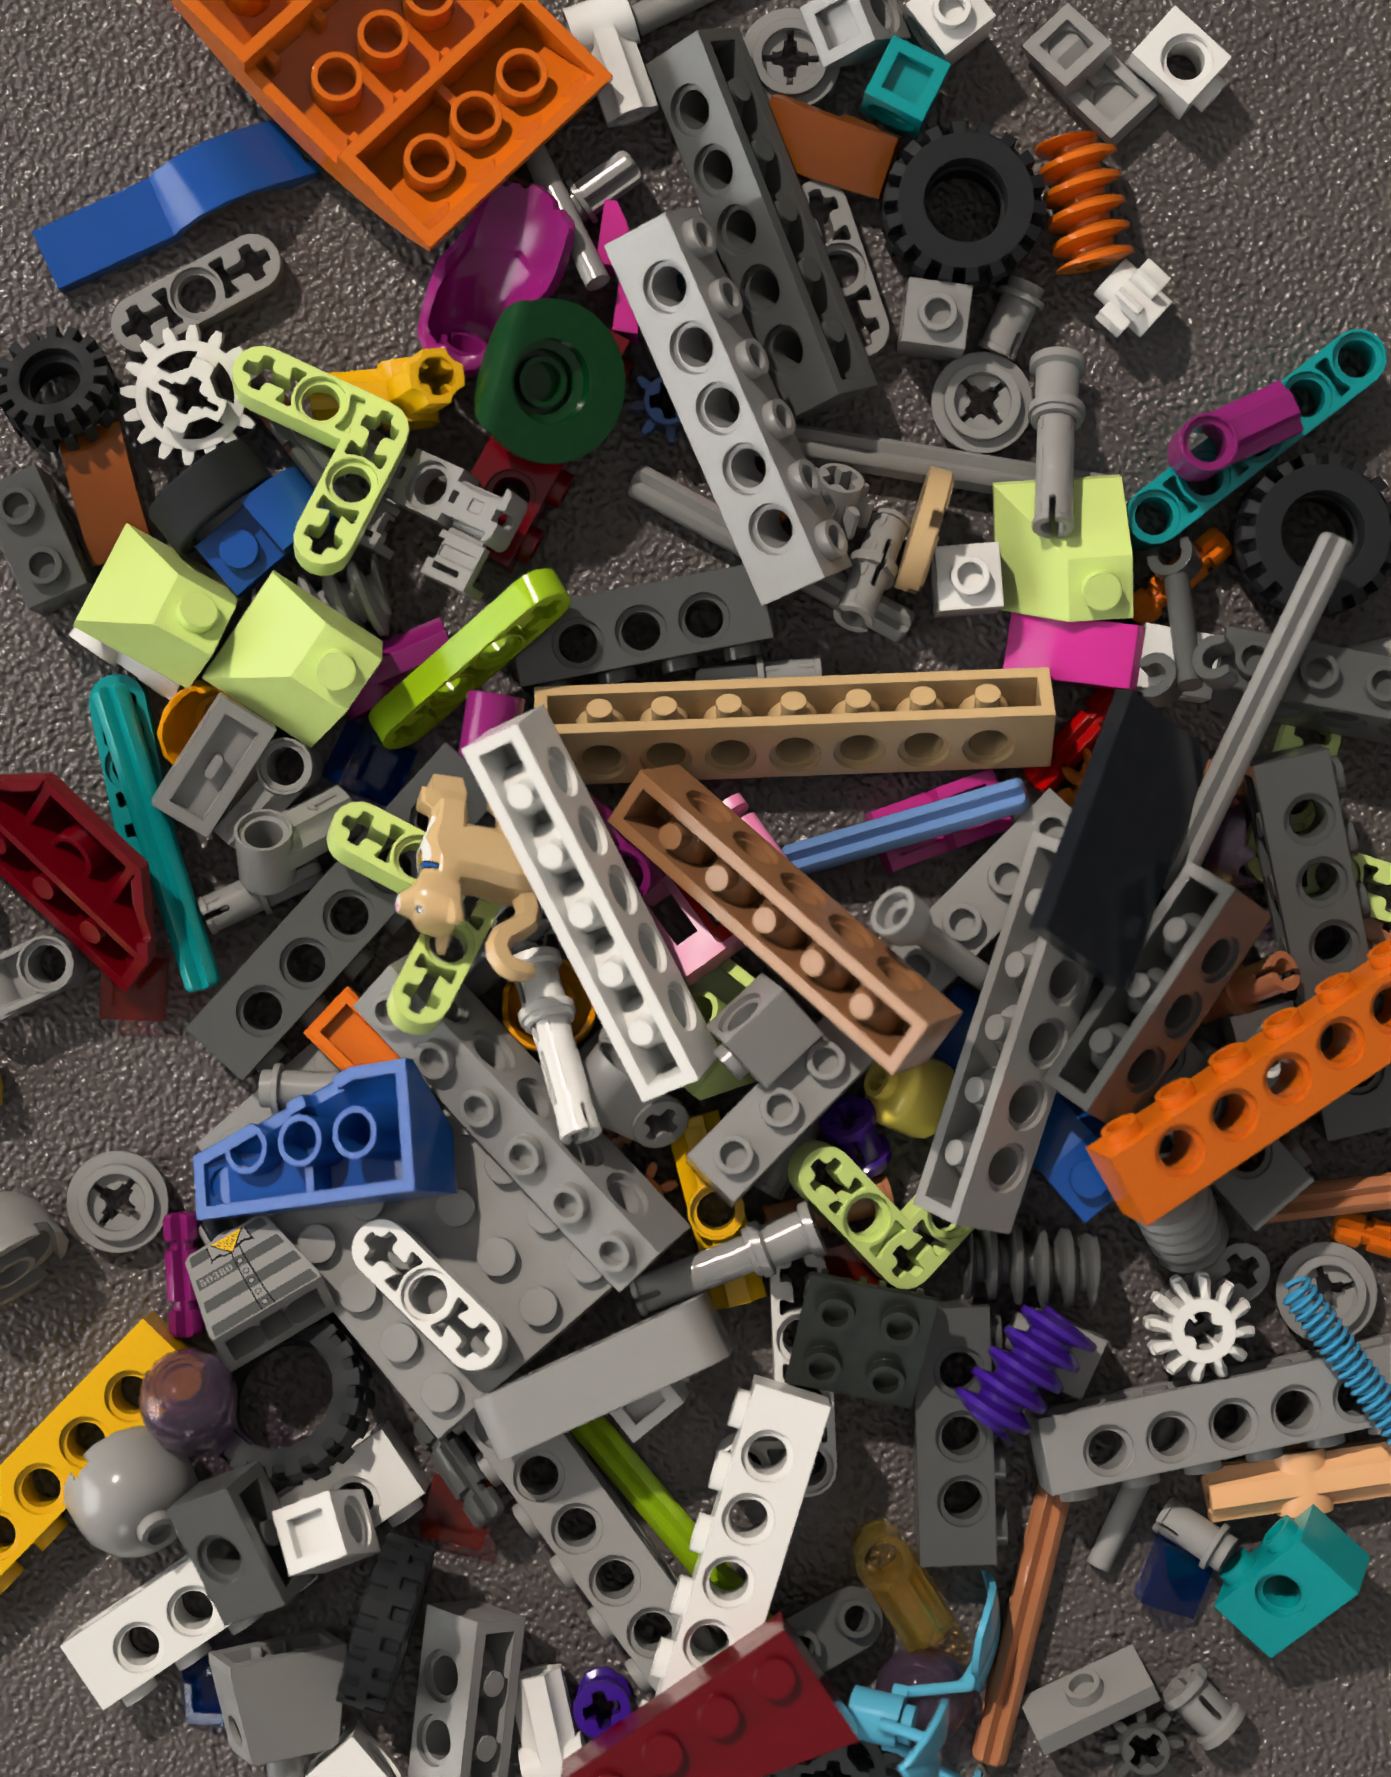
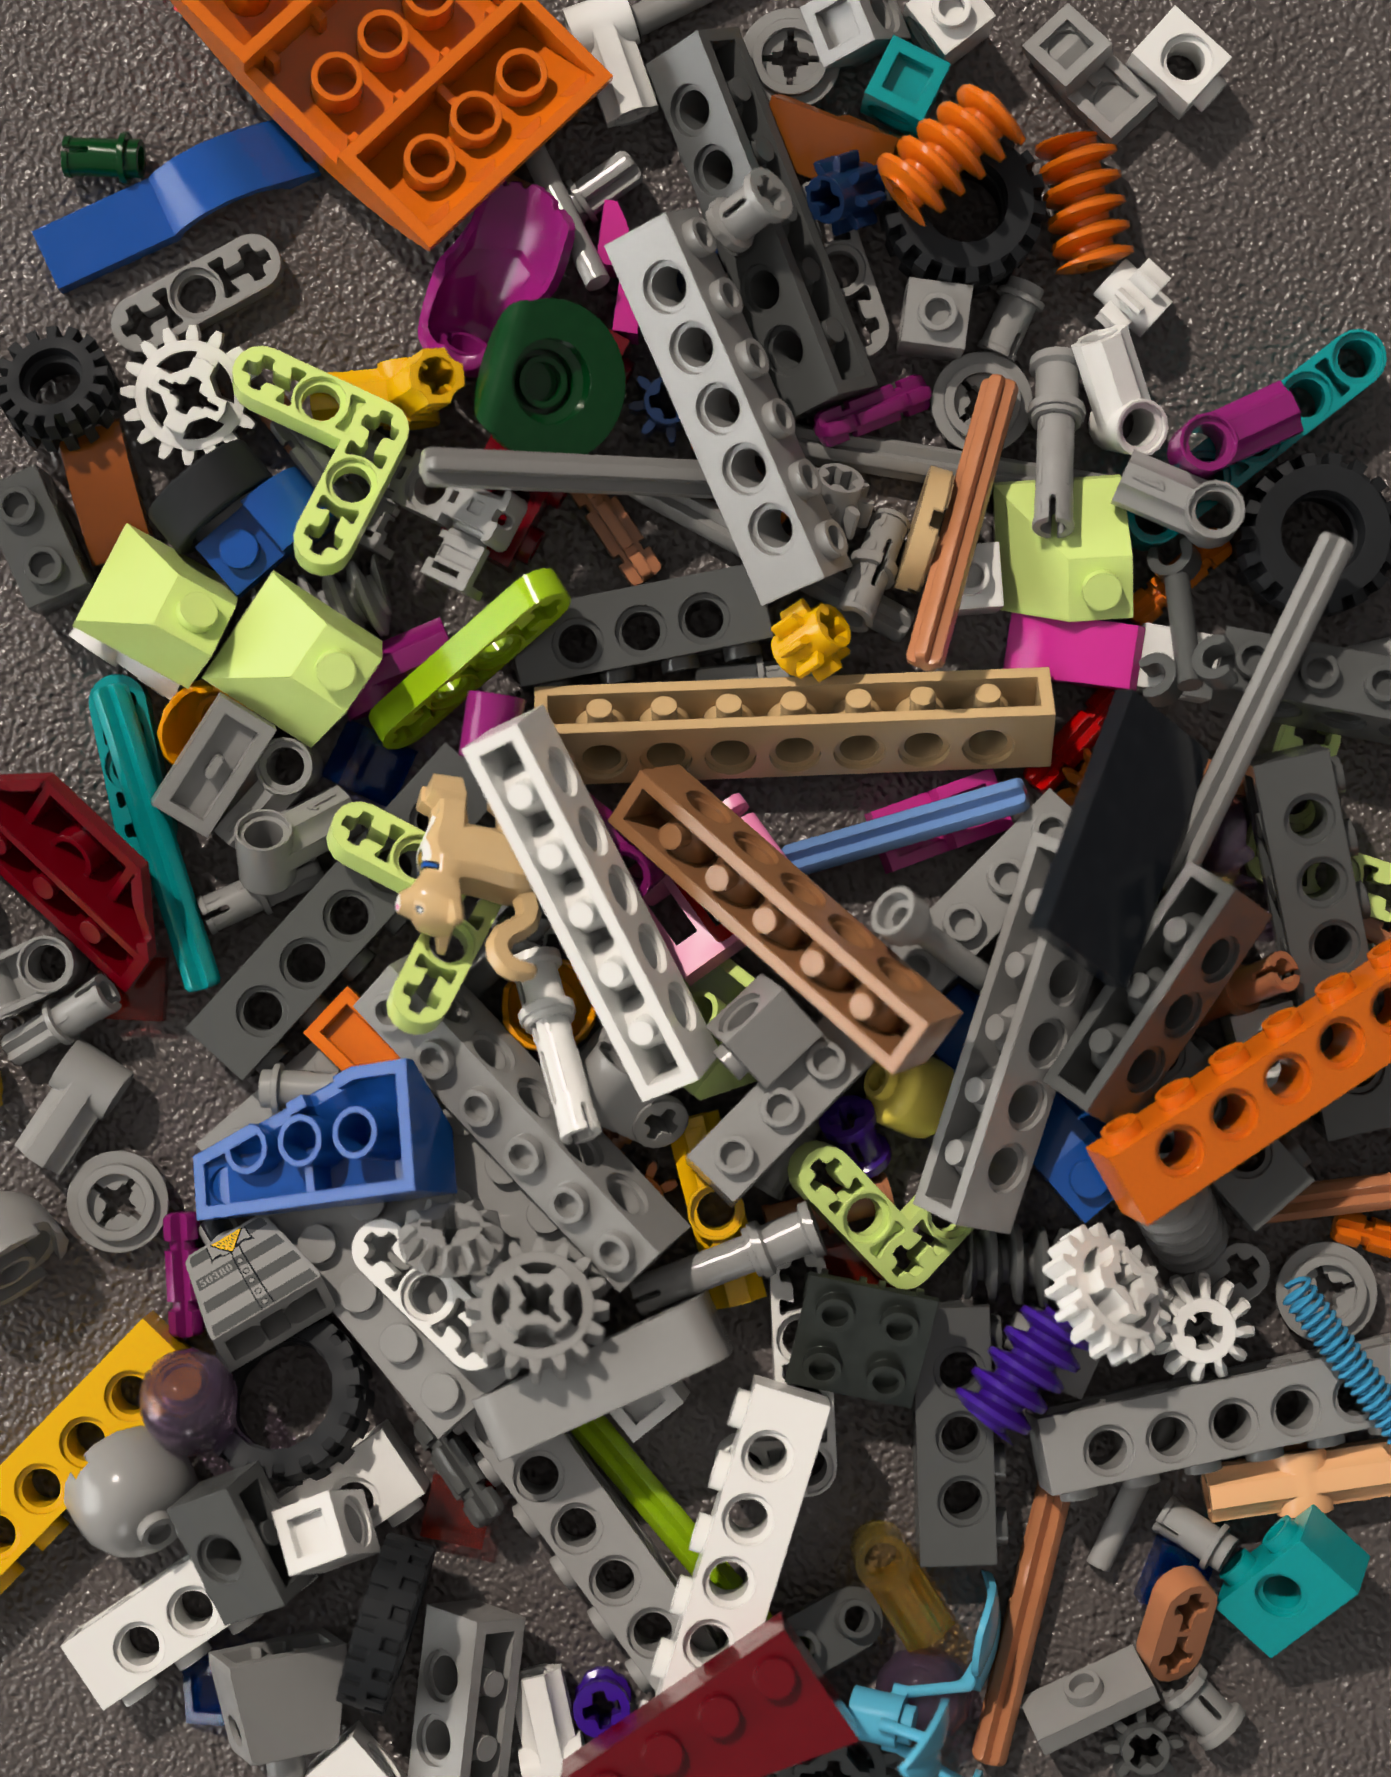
(62, 1020): none -> light grey axle
(82, 1092): none -> light grey piece
(104, 157): none -> dark green pin
(473, 1248): none -> light grey gear
(520, 1288): none -> light grey gear
(562, 472): none -> light grey axle
(619, 536): none -> nougat axle
(749, 210): none -> light grey bush
(810, 640): none -> yellow gear
(845, 192): none -> dark blue gear
(872, 410): none -> magenta axle
(947, 150): none -> orange piece
(962, 523): none -> nougat axle
(1106, 1294): none -> white gear
(1115, 389): none -> white piece
(1170, 499): none -> light grey piece
(1176, 1623): none -> nougat beam

